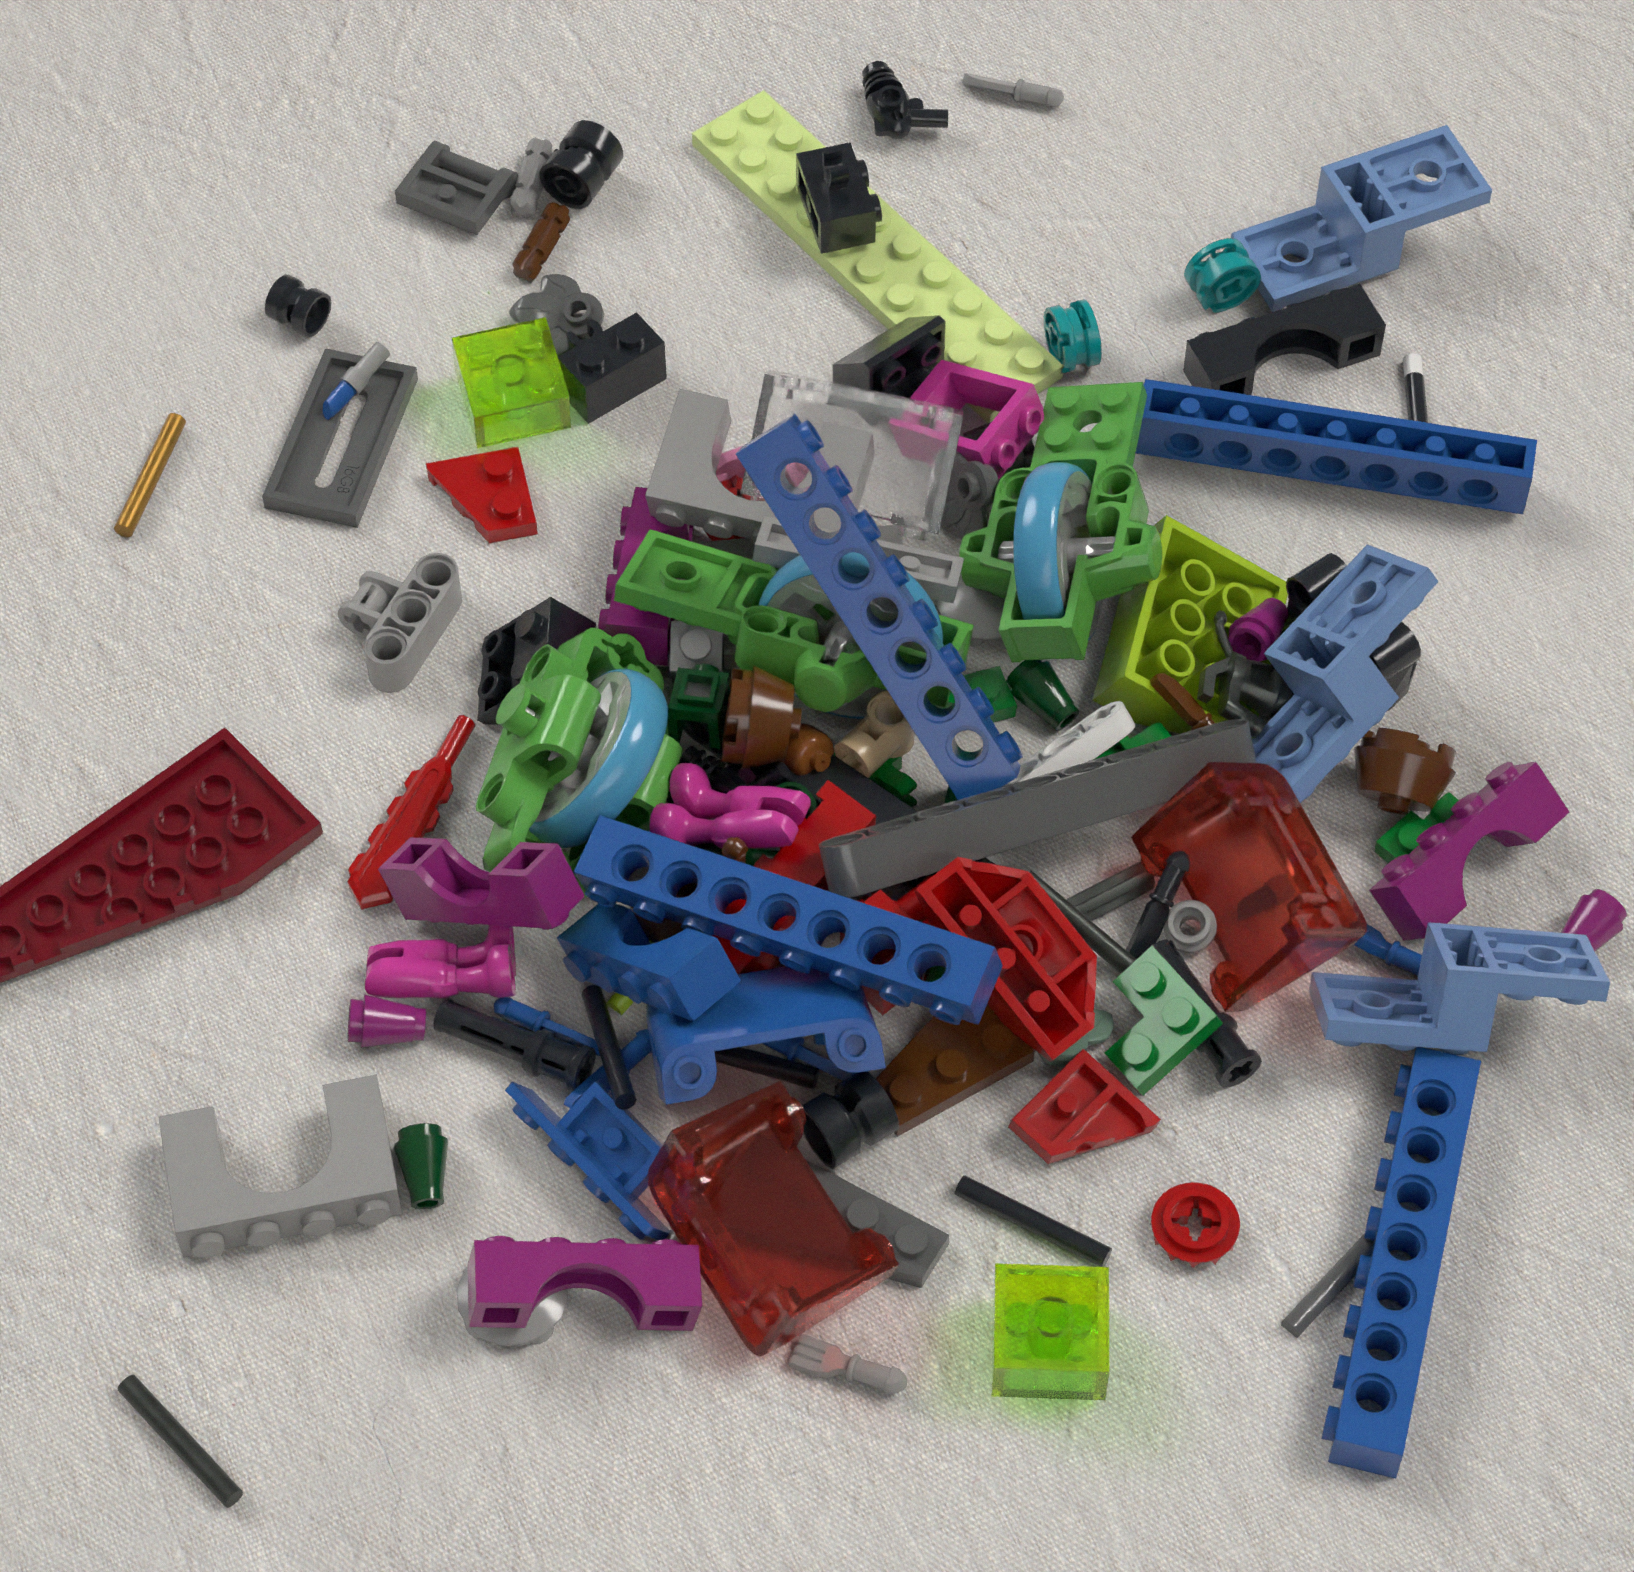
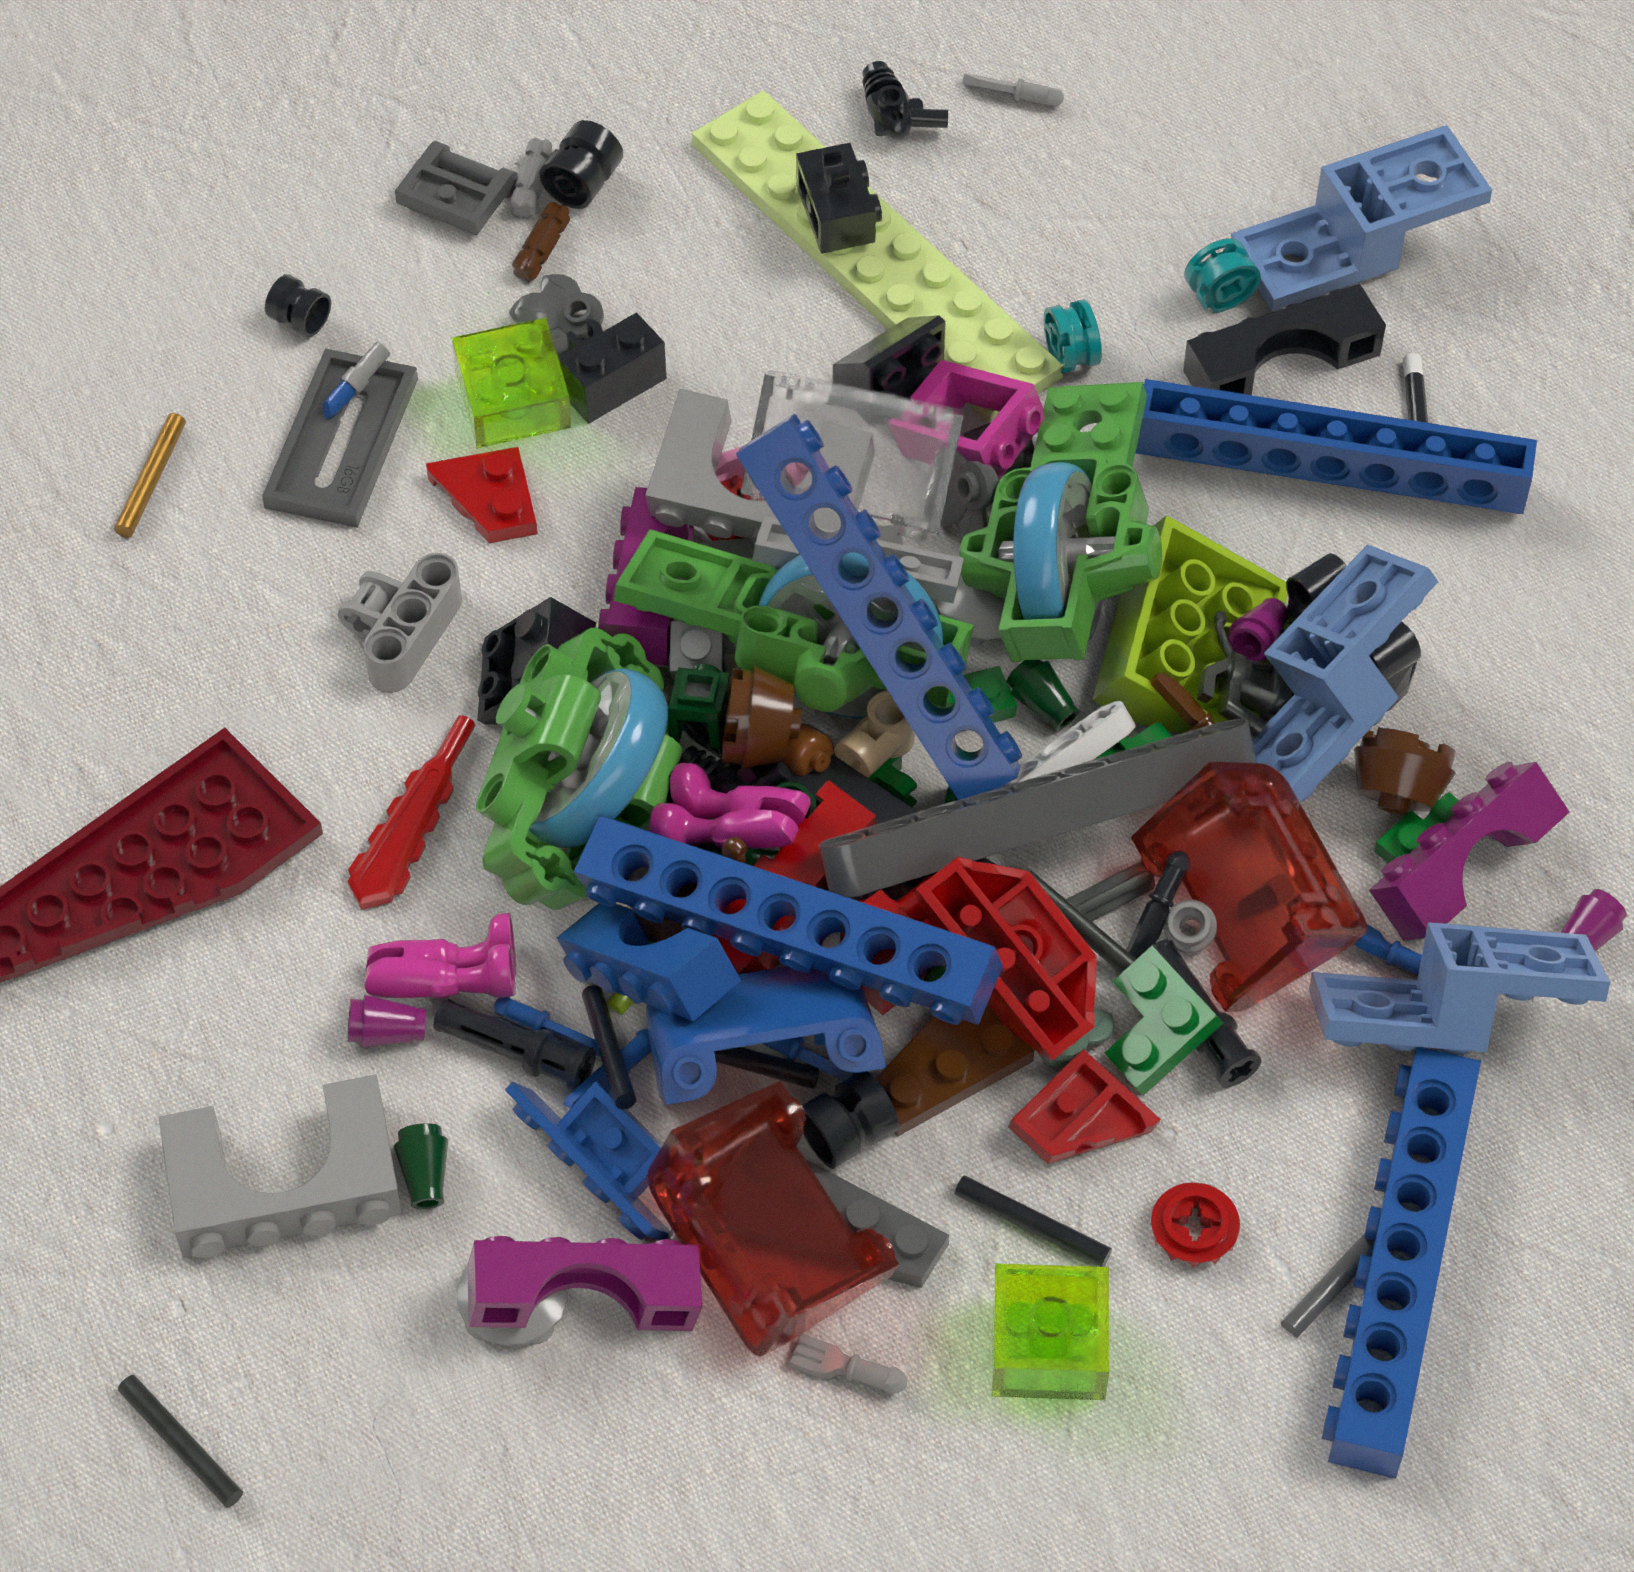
(524, 890): magenta arch -> none

